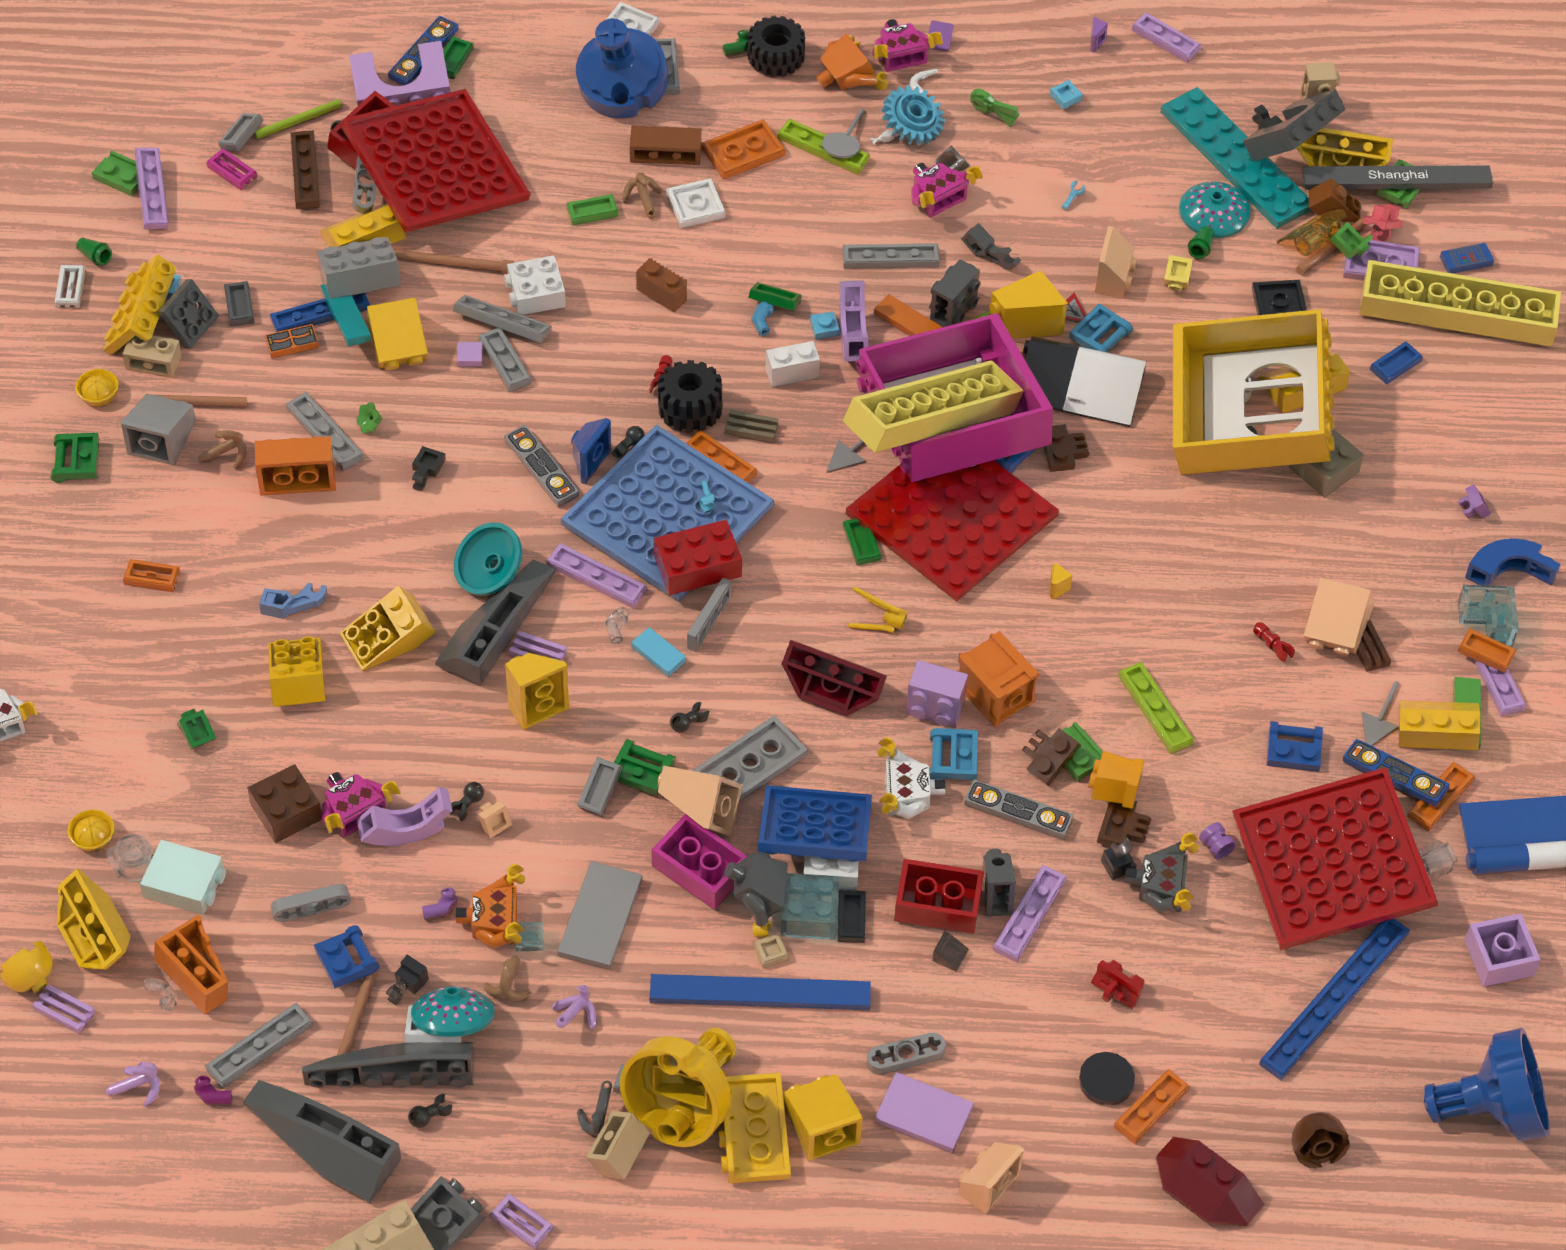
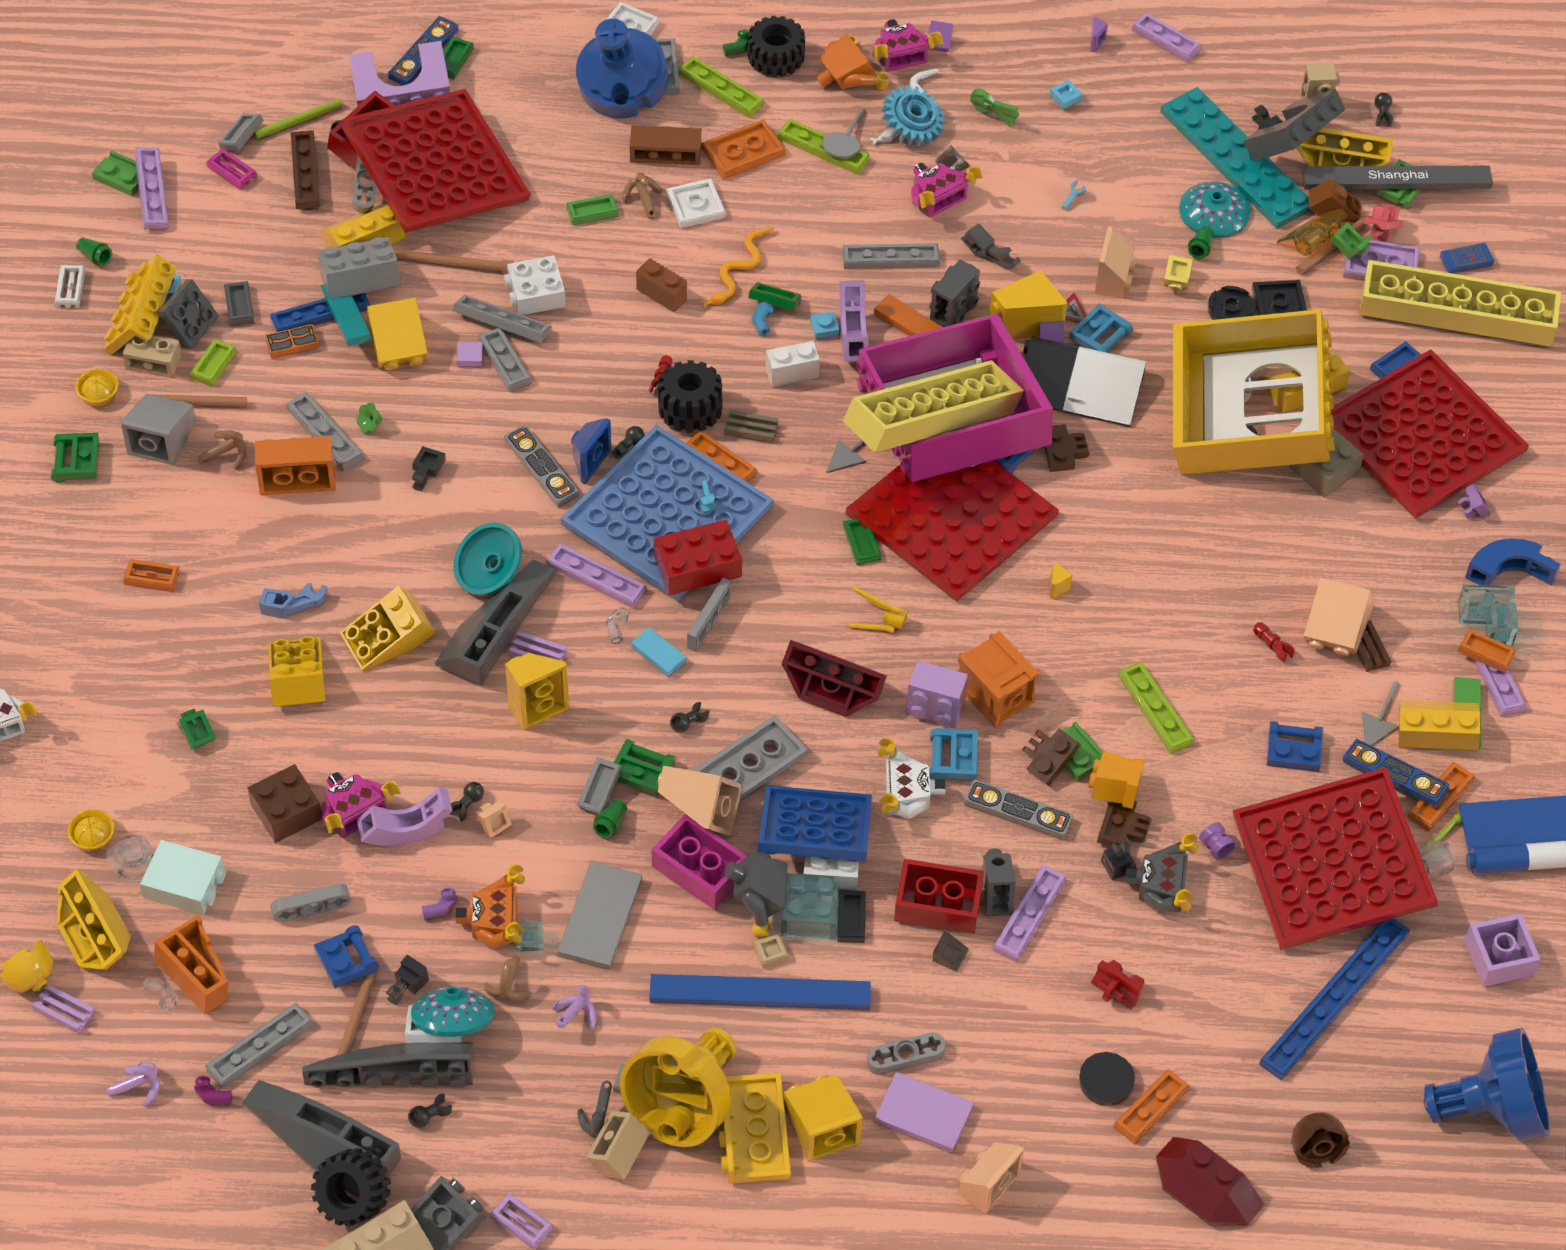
(213, 362): none -> lime tile
(331, 1193): none -> black tyre
(609, 820): none -> green cone
(721, 86): none -> lime tile
(721, 297): none -> light orange animal
(1052, 331): none -> medium lavender slope
(1231, 303): none -> black tile
(1383, 102): none -> pearl dark grey arm
(1425, 433): none -> red plate
(1456, 820): none -> lime hinge

